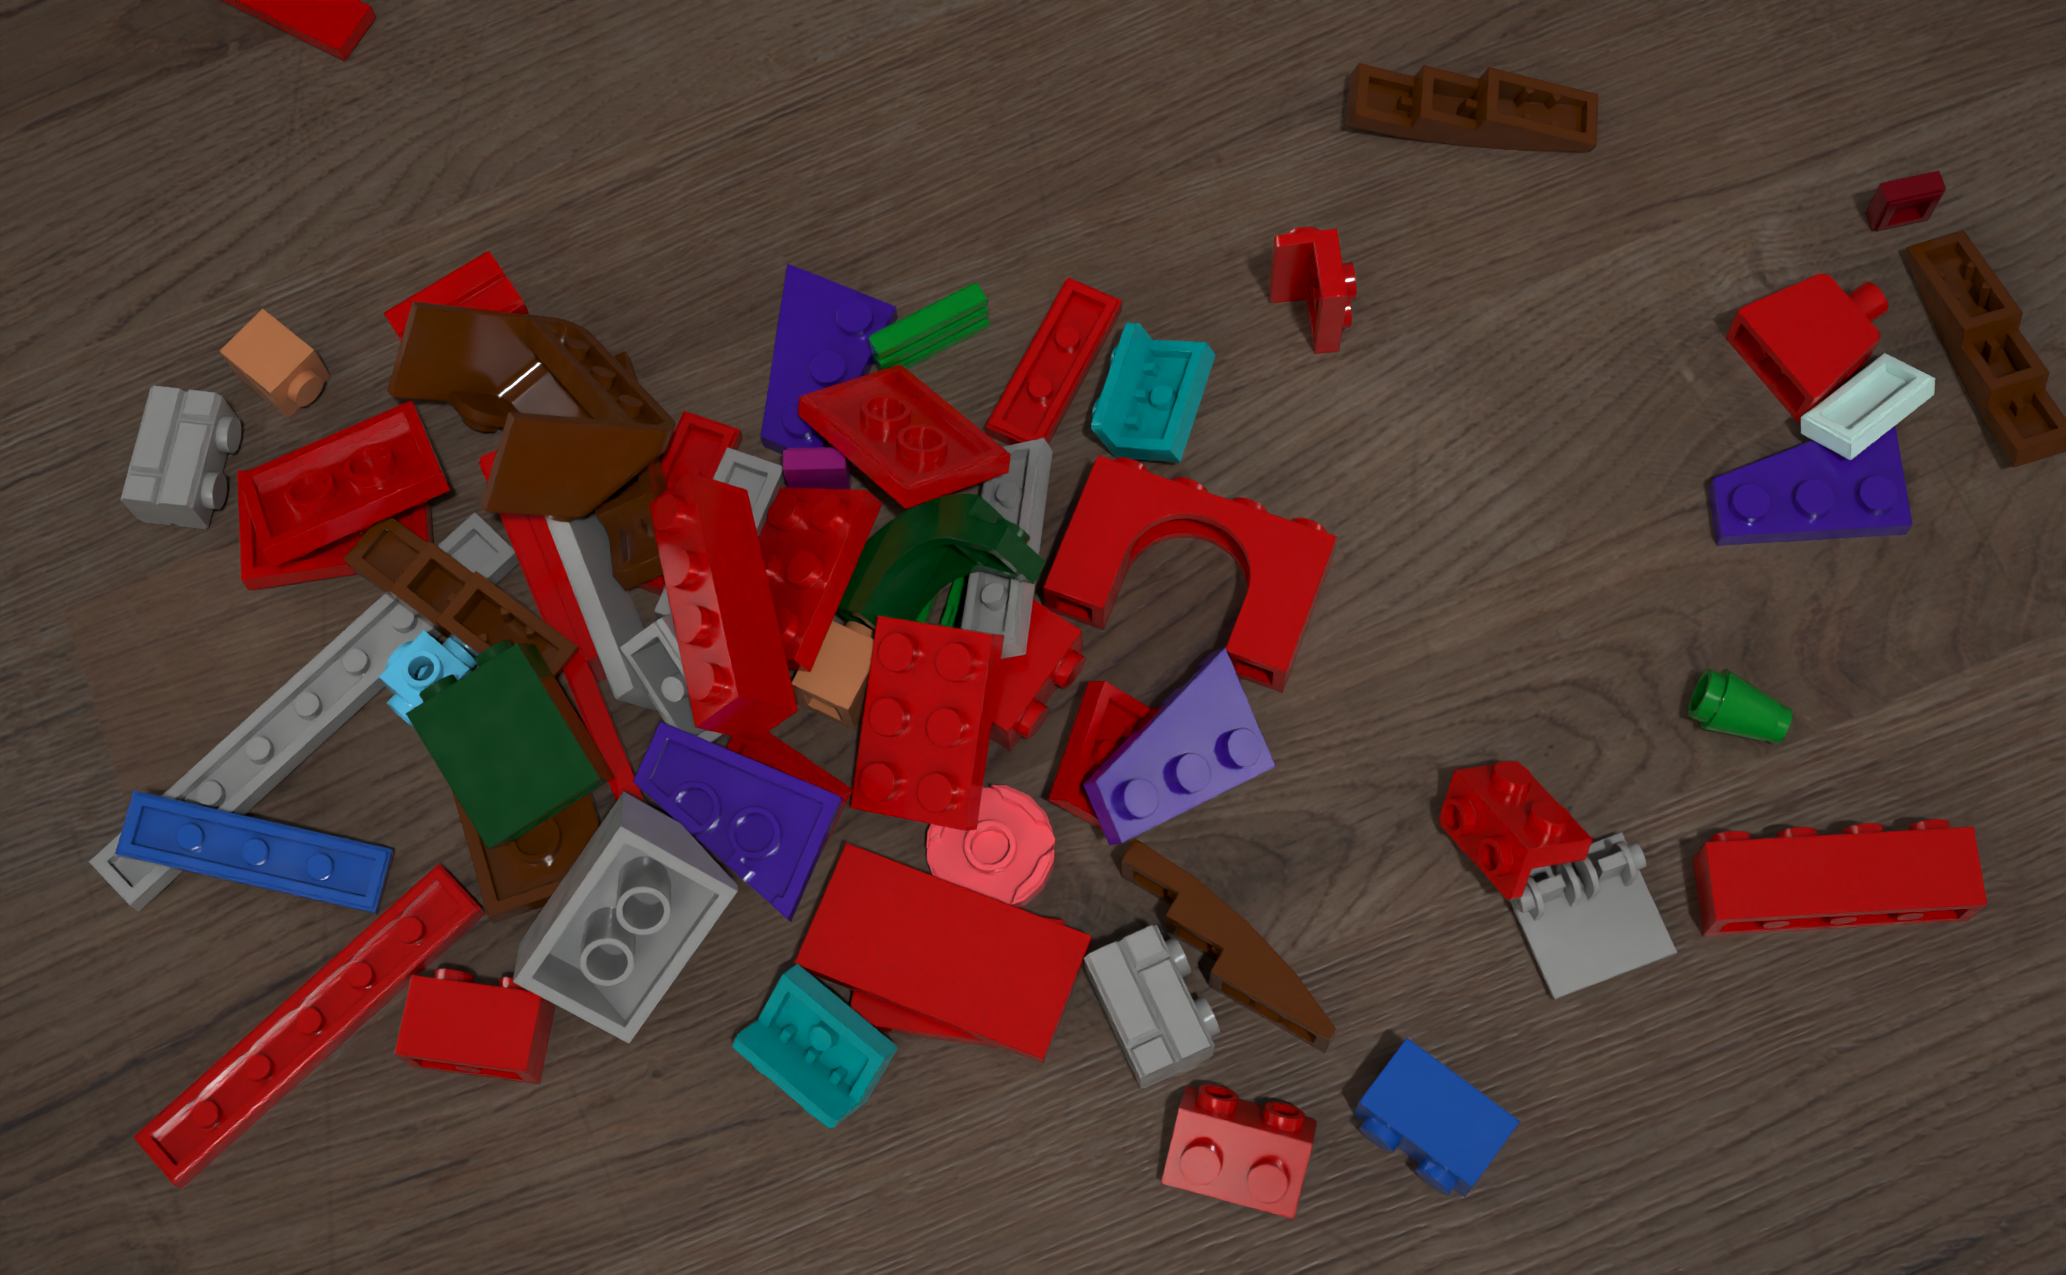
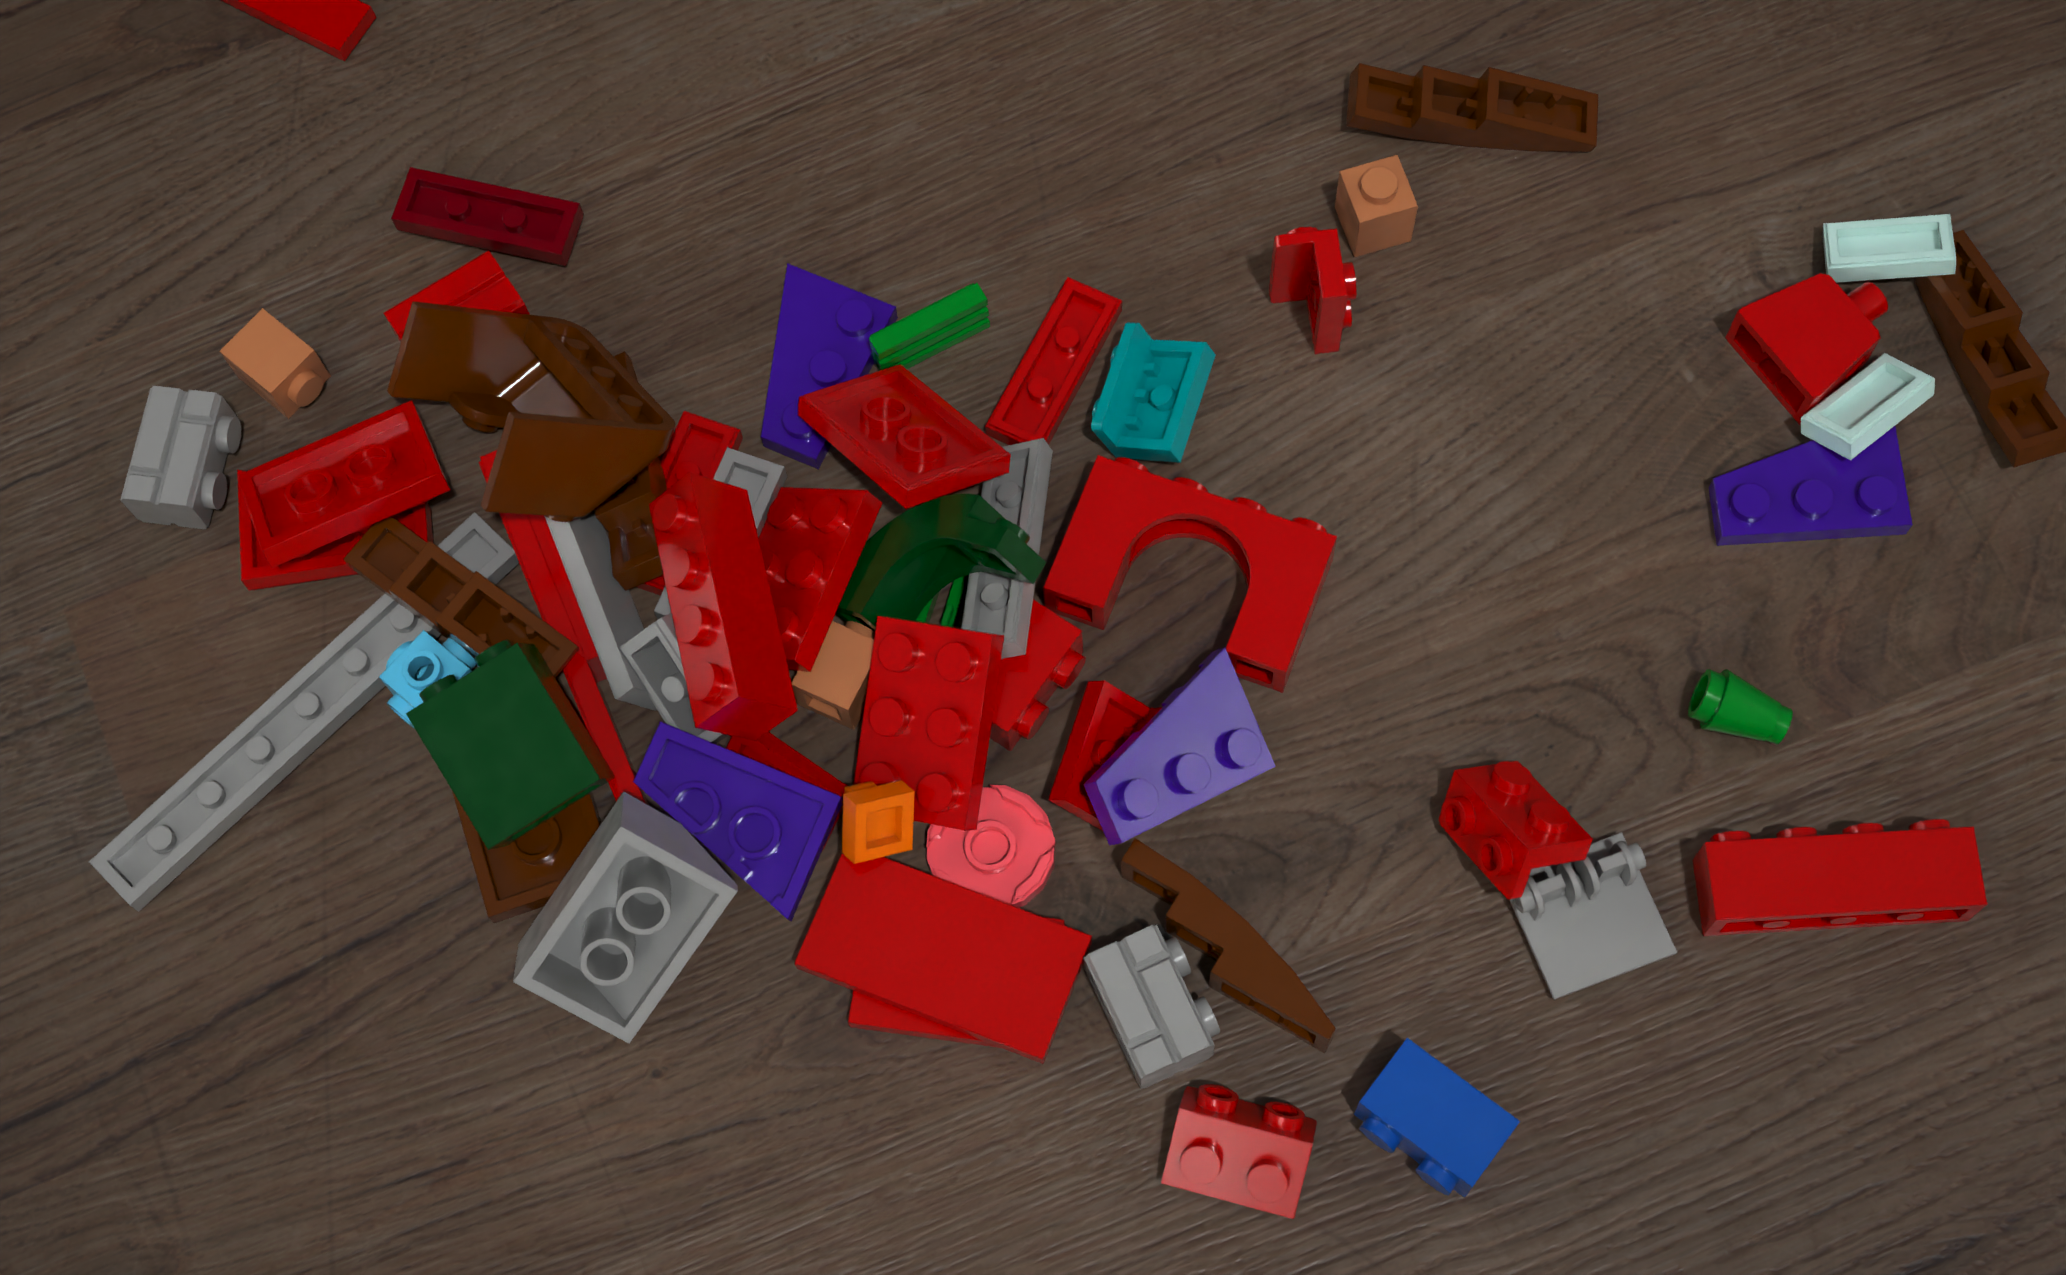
(254, 852): blue tile -> none
(308, 1027): red tile -> none
(475, 1027): red brick -> none
(487, 216): none -> dark red plate
(816, 468): magenta tile -> none
(816, 1048): teal bracket -> none
(877, 820): none -> orange tile
(1375, 206): none -> nougat brick
(1889, 248): none -> light aqua tile
(1905, 201): dark red tile -> none

